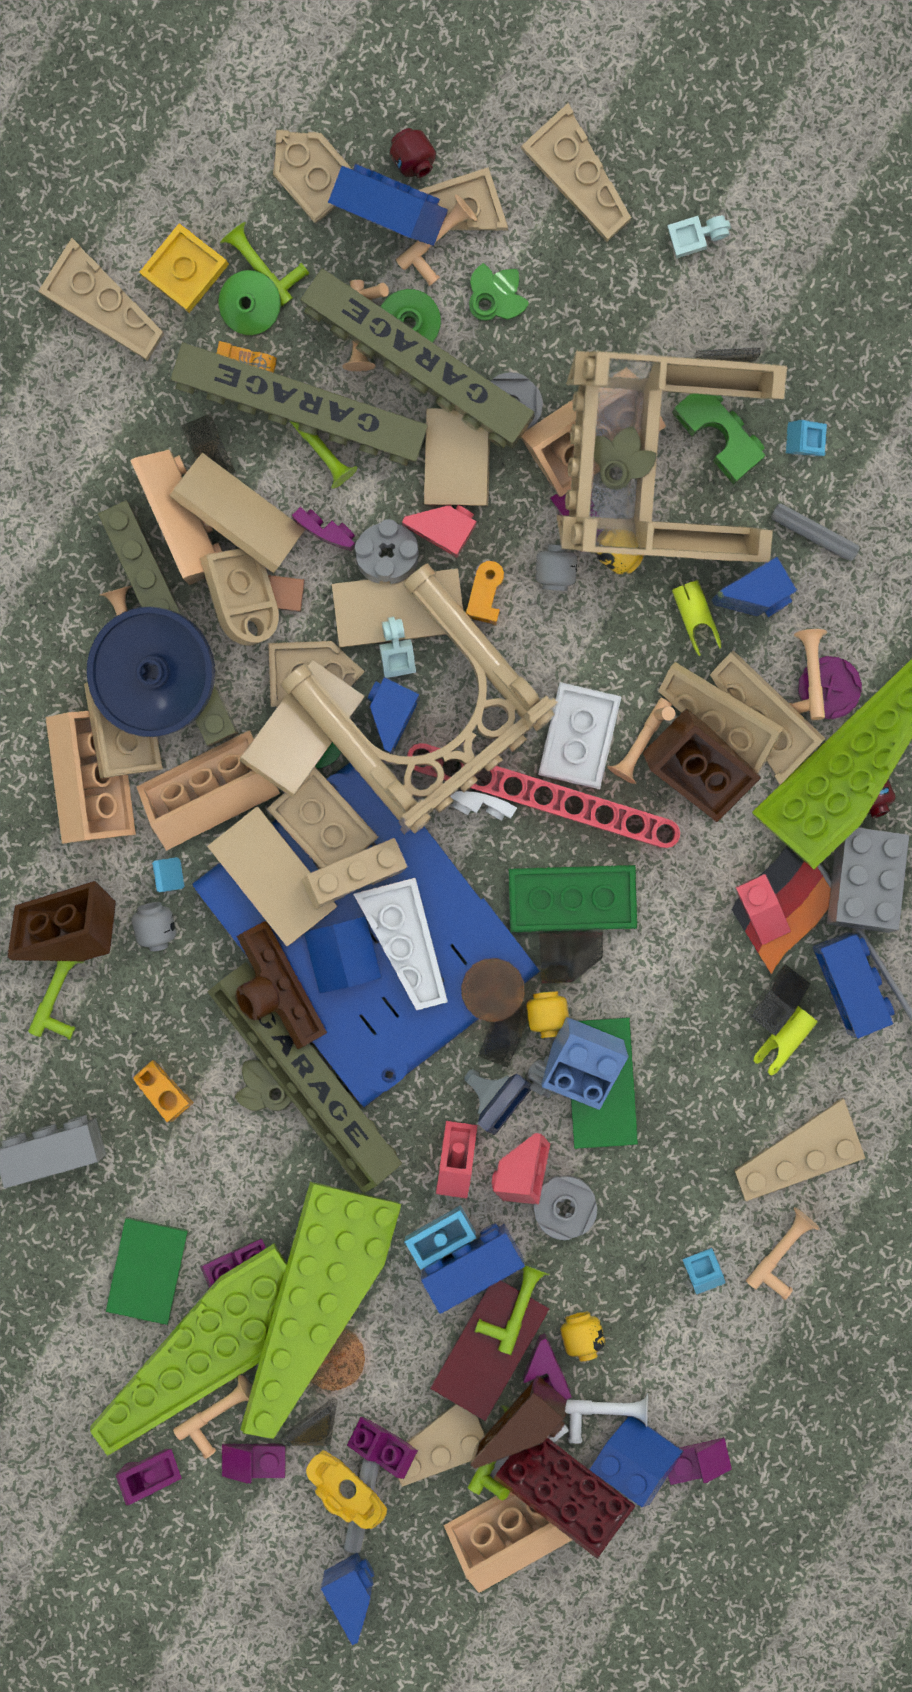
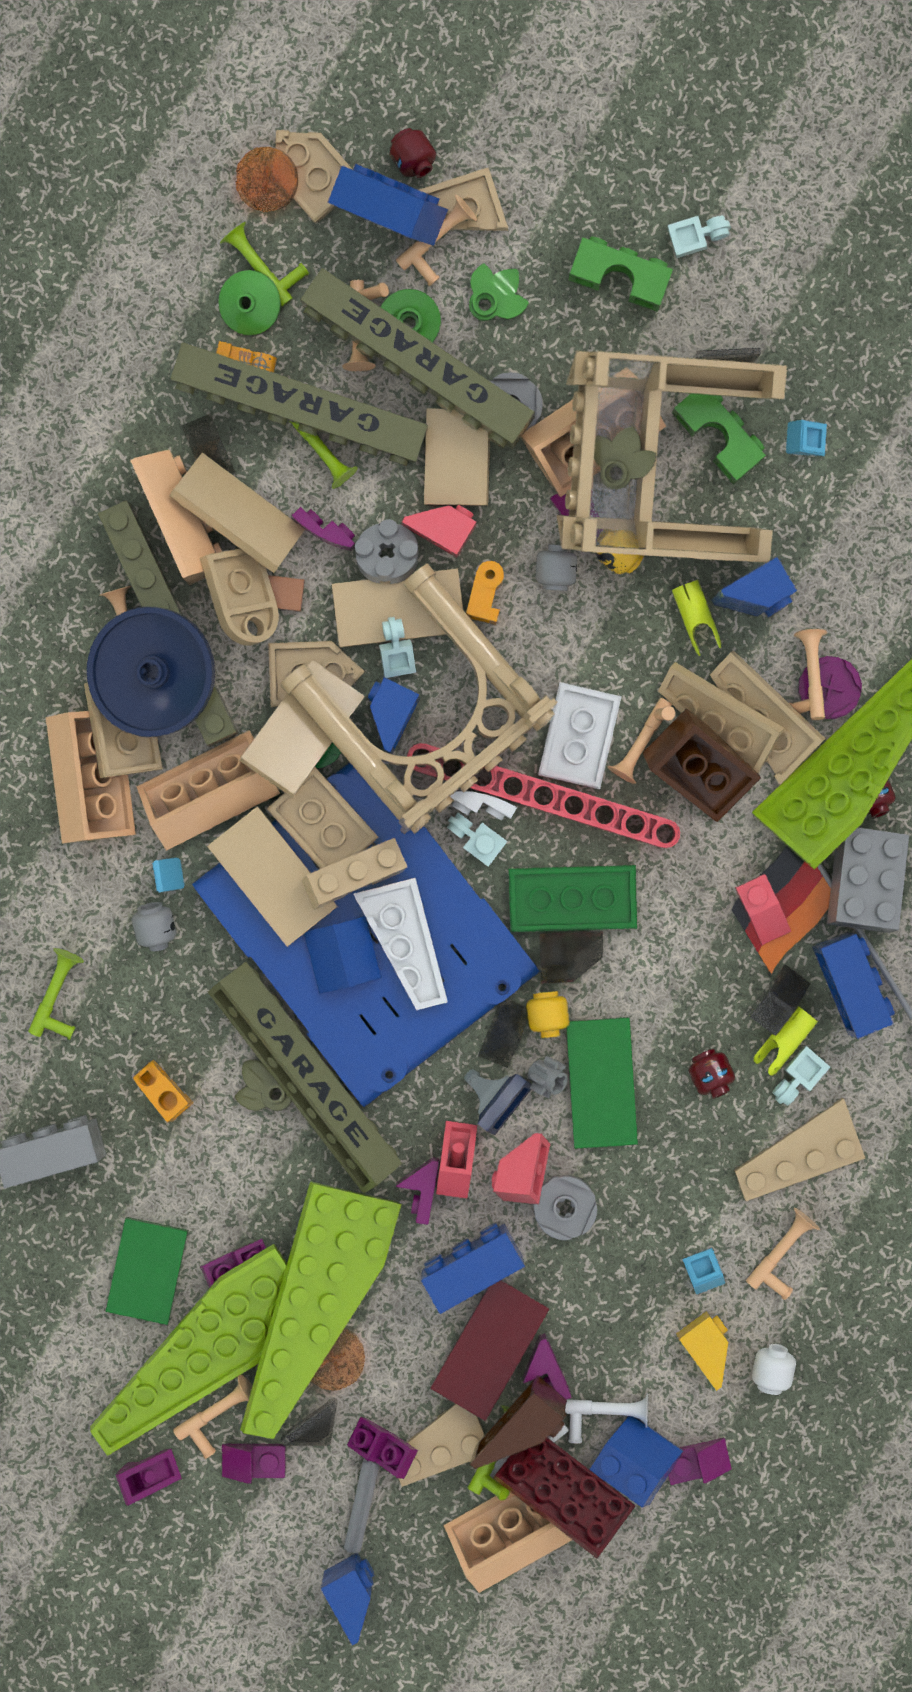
(63, 926): reddish brown slope -> none
(95, 298): tan wing -> none
(184, 268): yellow plate -> none
(266, 179): none -> clear orange tile
(276, 987): reddish brown plate -> none
(327, 1474): yellow piece -> none
(422, 1180): none -> magenta slope
(440, 1237): medium azure brick -> none
(483, 843): none -> light aqua plate
(492, 989): clear orange tile -> none
(509, 1335): lime piece -> none
(571, 165): tan wing -> none
(582, 1336): yellow head -> none
(584, 1063): medium blue slope -> none
(597, 260): none -> bright green arch
(707, 1346): none -> yellow slope
(711, 1073): none -> dark red head
(773, 1369): none -> white head
(806, 1070): none -> light aqua plate
(815, 532): light grey axle -> none

